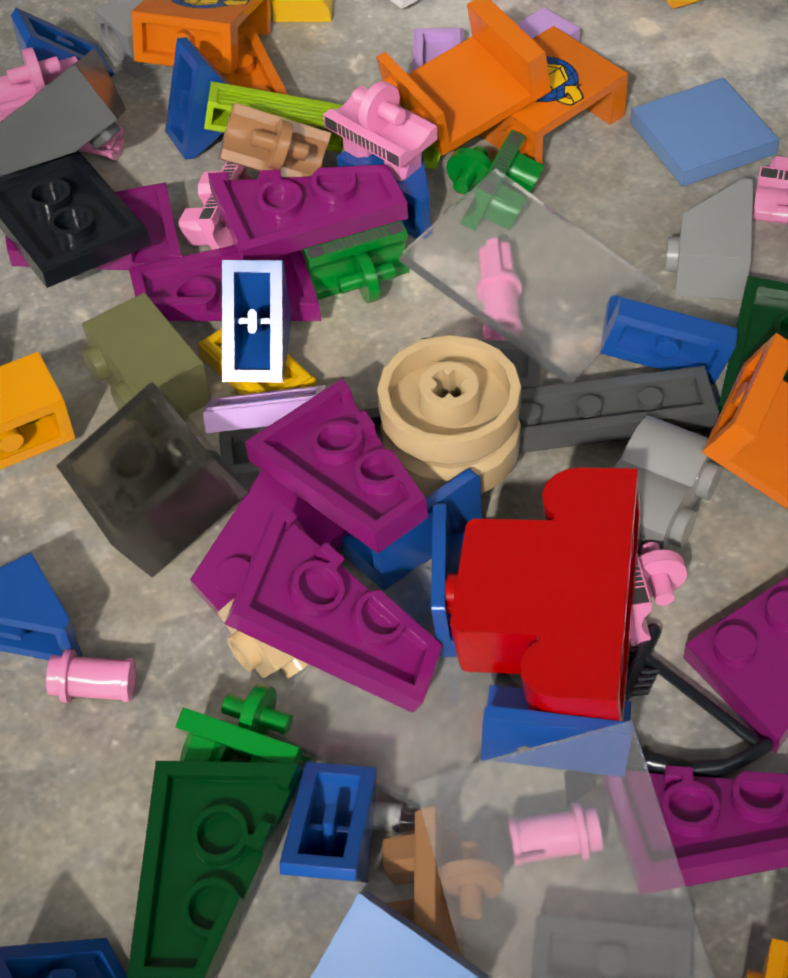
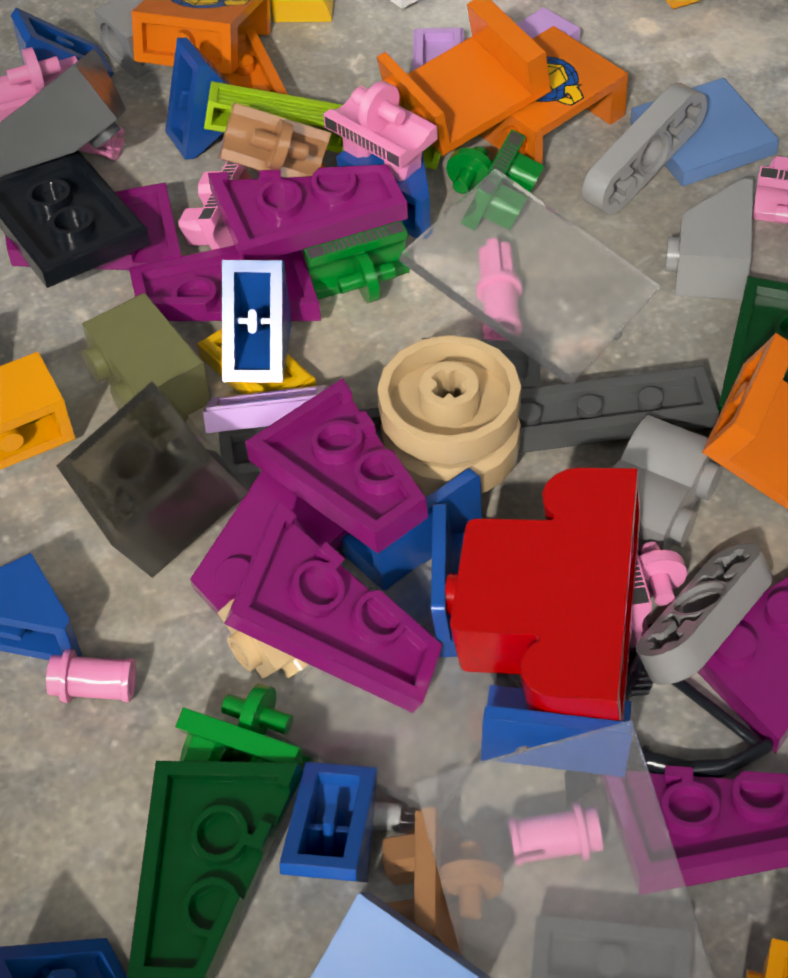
(644, 148): none -> light grey beam
(665, 338): blue panel -> none
(704, 614): none -> light grey beam

